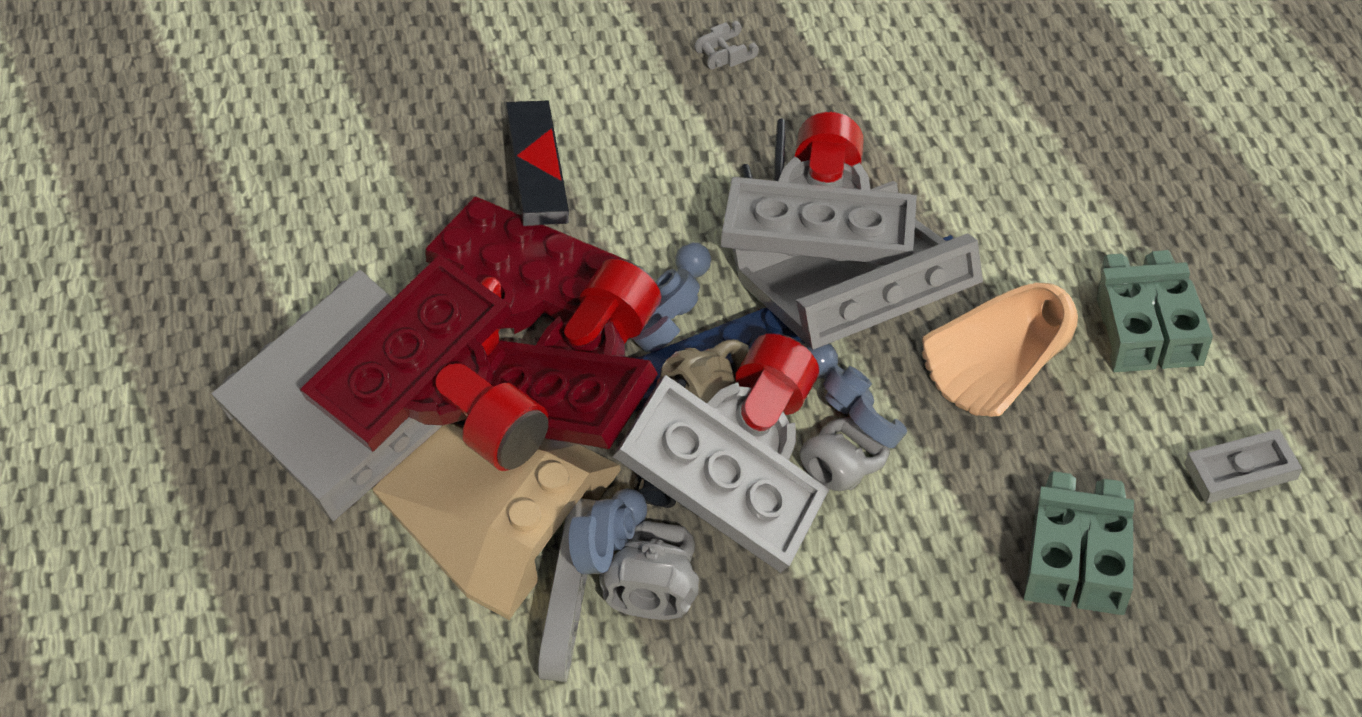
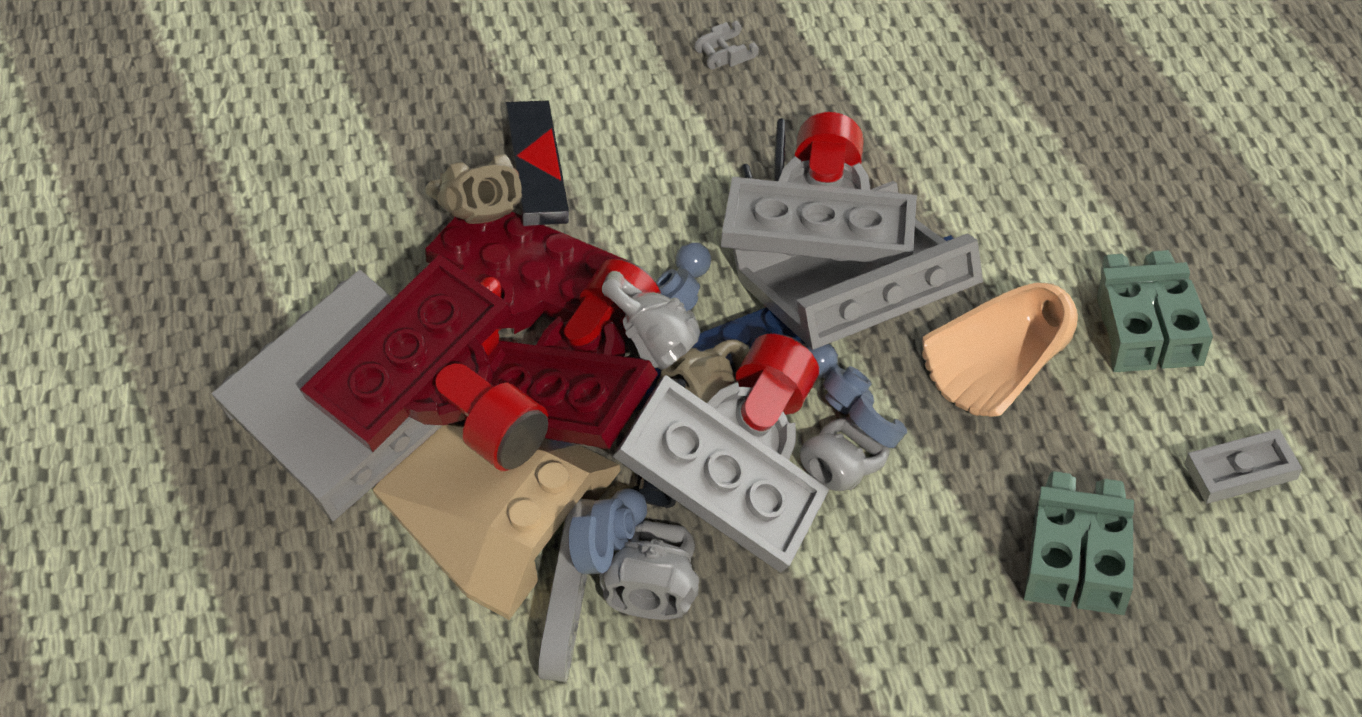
(478, 192): none -> dark tan piece
(653, 321): none -> light grey piece

